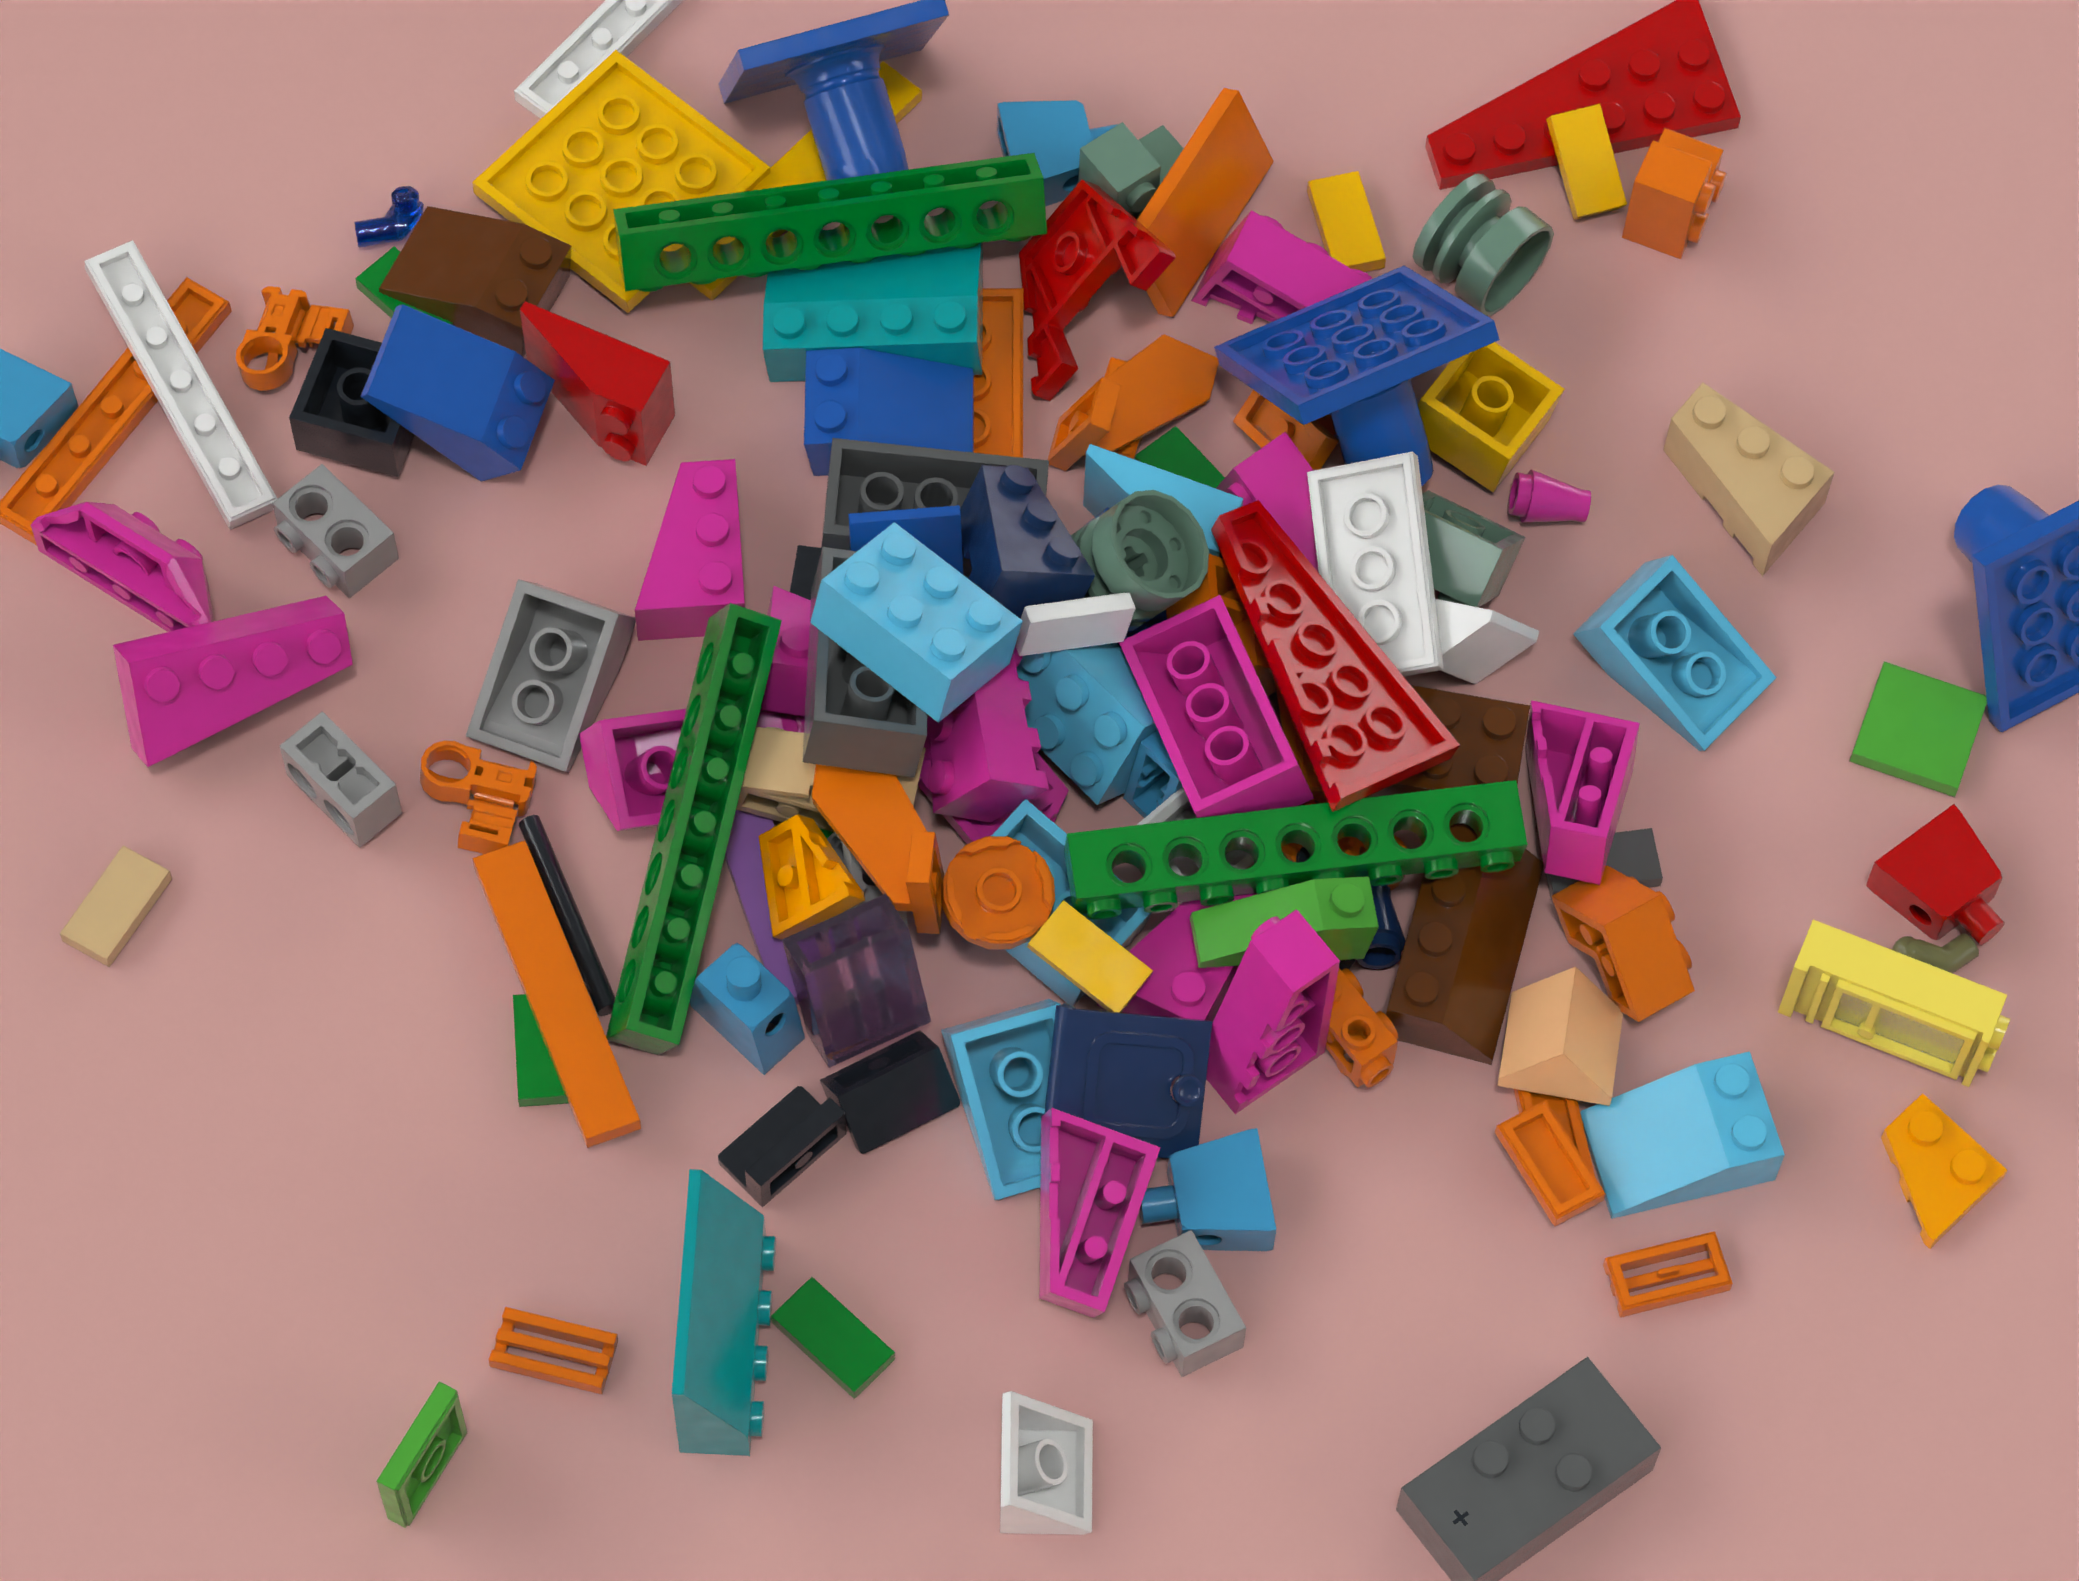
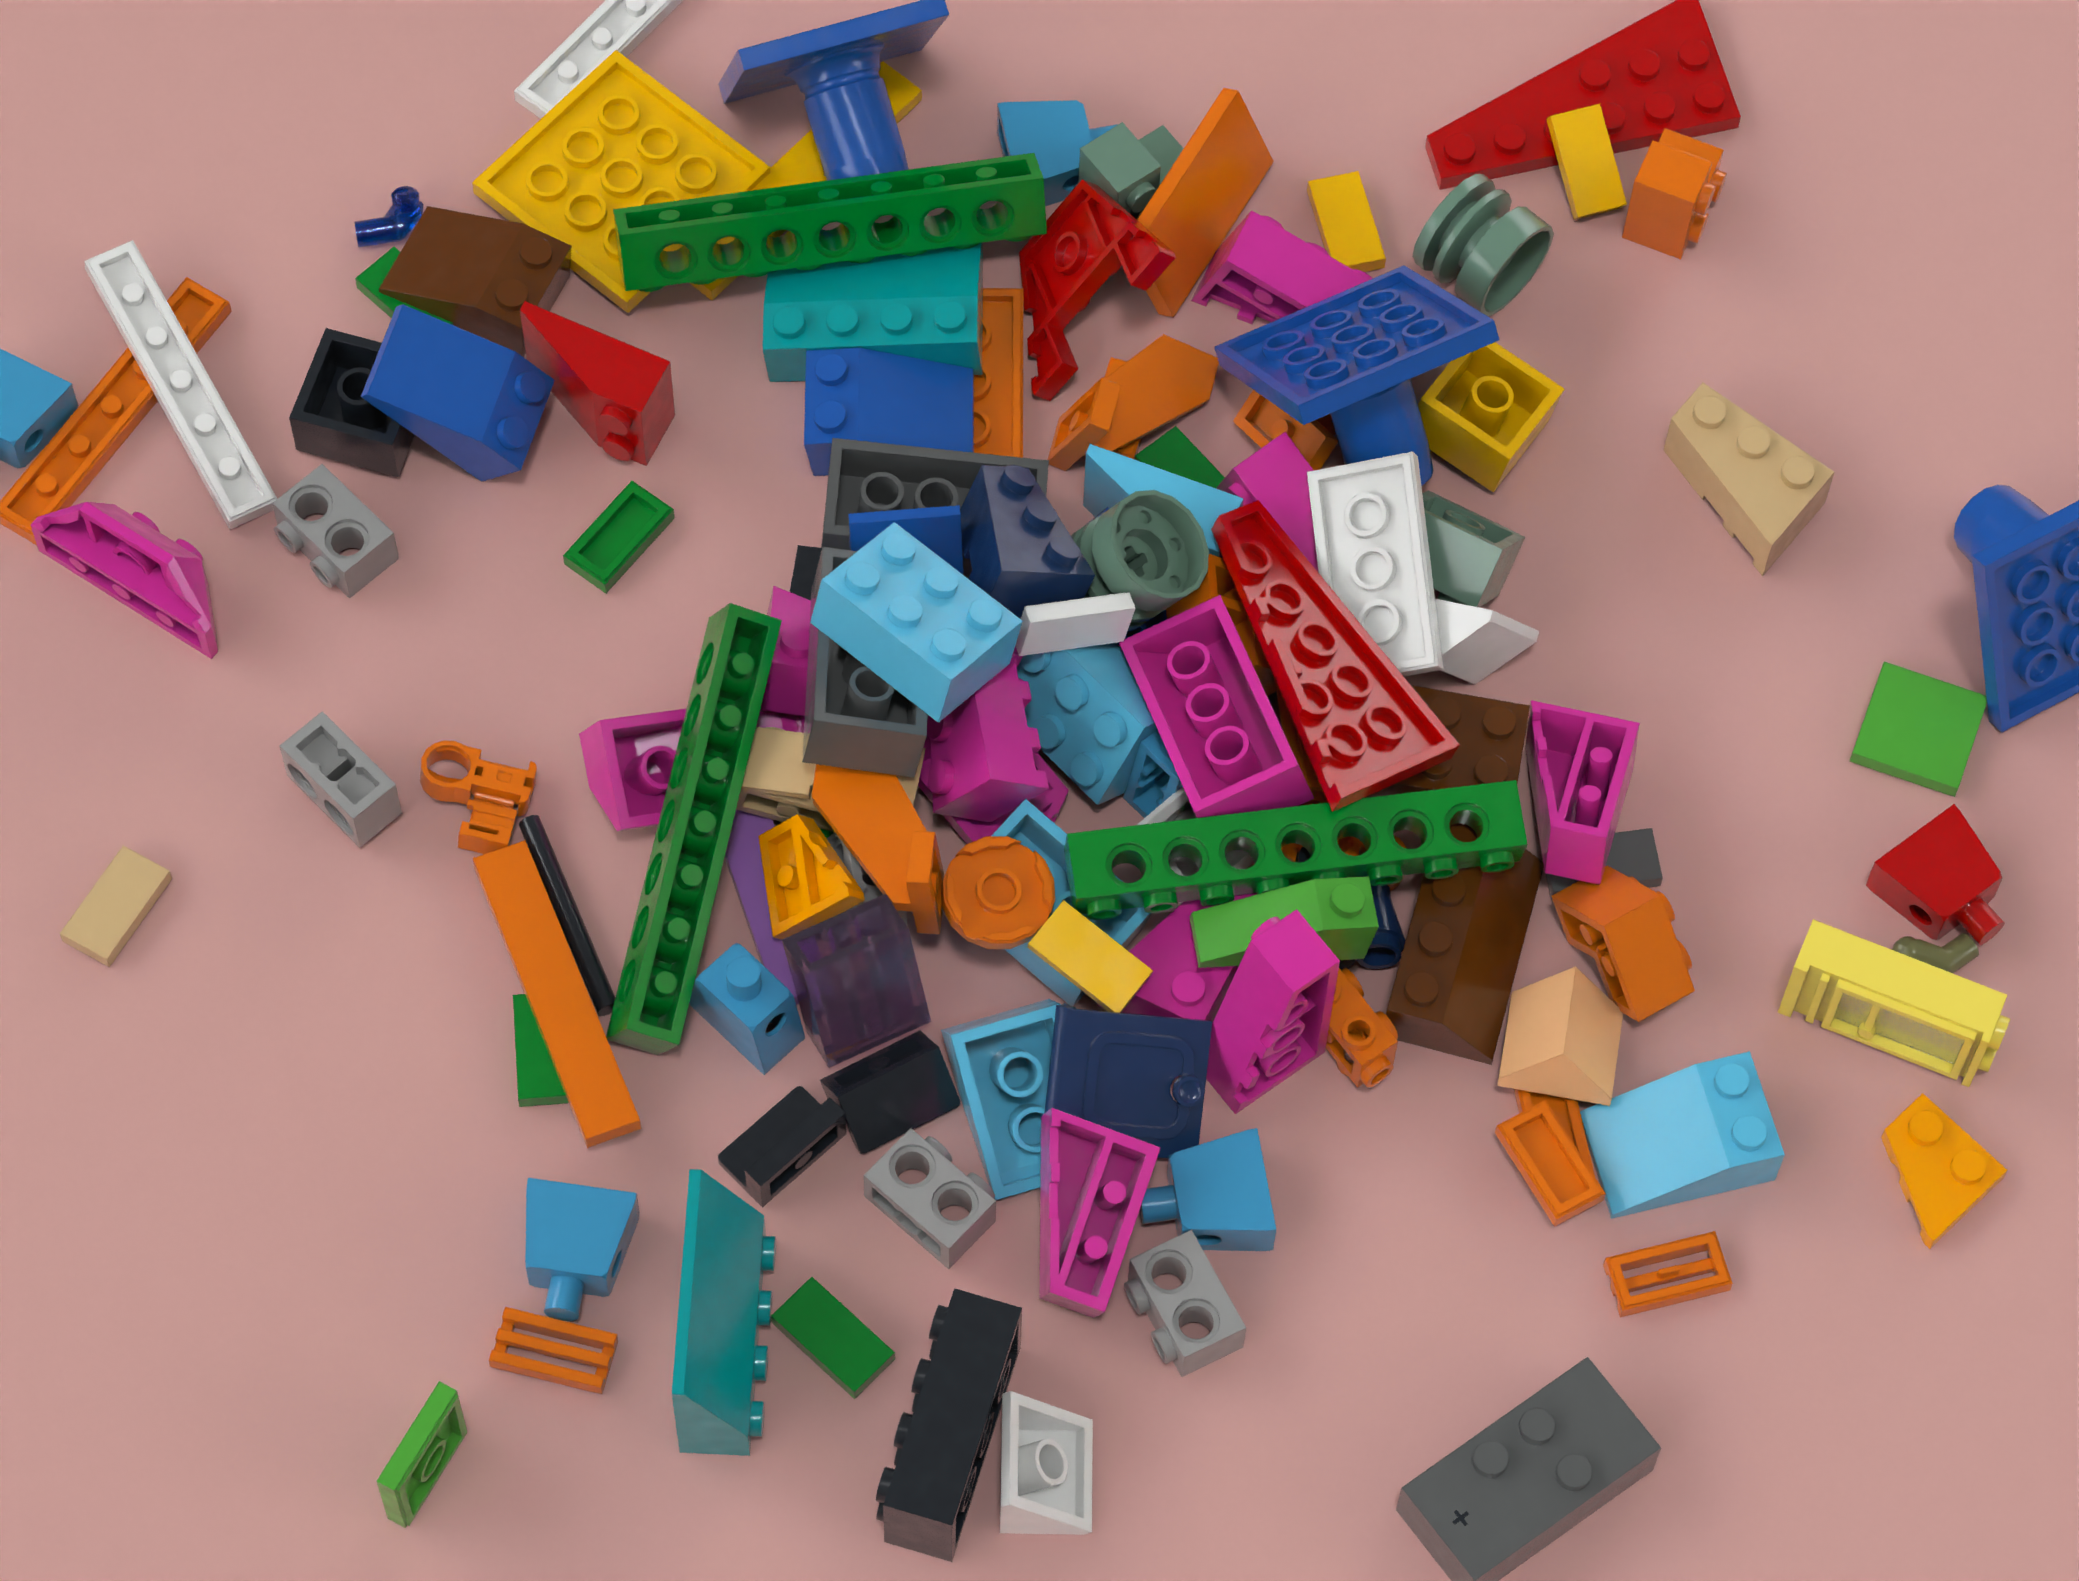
(223, 671): dark pink wedge -> none
(293, 323): orange piece -> none
(549, 674): light grey slope -> none
(576, 1241): none -> dark azure torso
(618, 536): none -> green tile
(695, 556): dark pink wedge -> none
(919, 1205): none -> light grey brick
(951, 1424): none -> black brick
(1546, 499): dark pink cone -> none
(1675, 652): medium azure slope -> none

